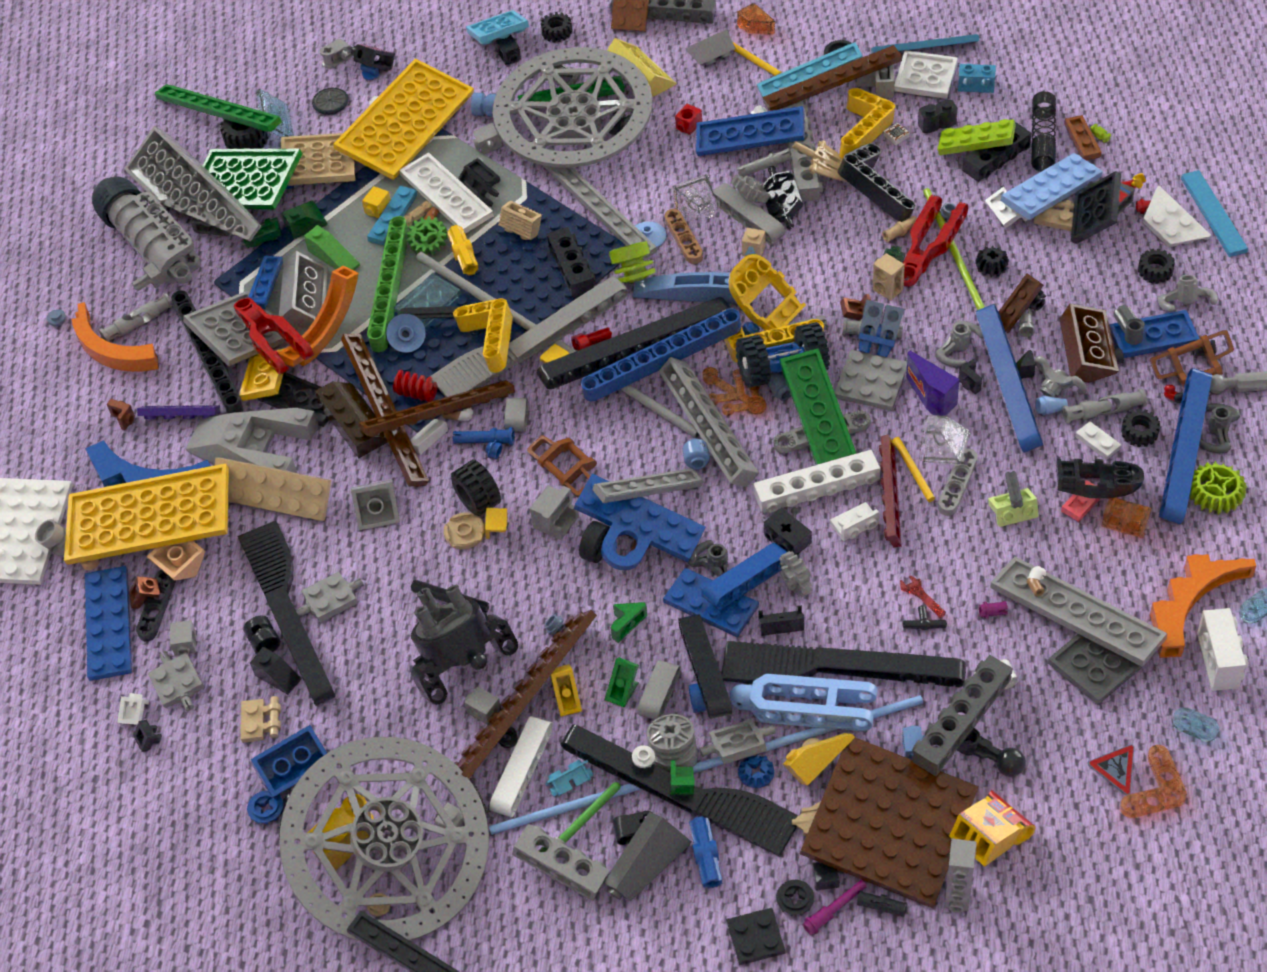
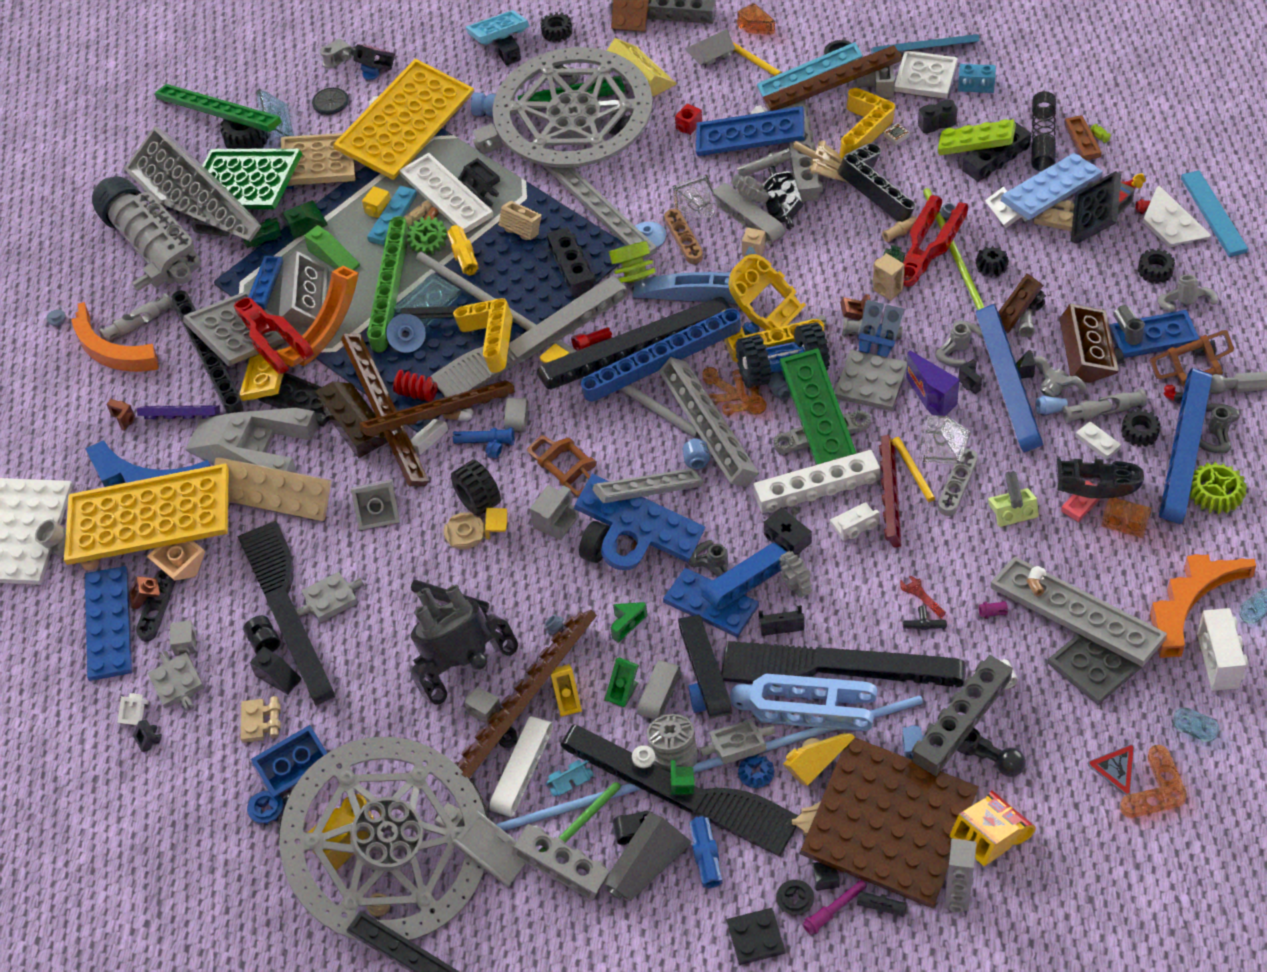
(489, 850): none -> light grey door

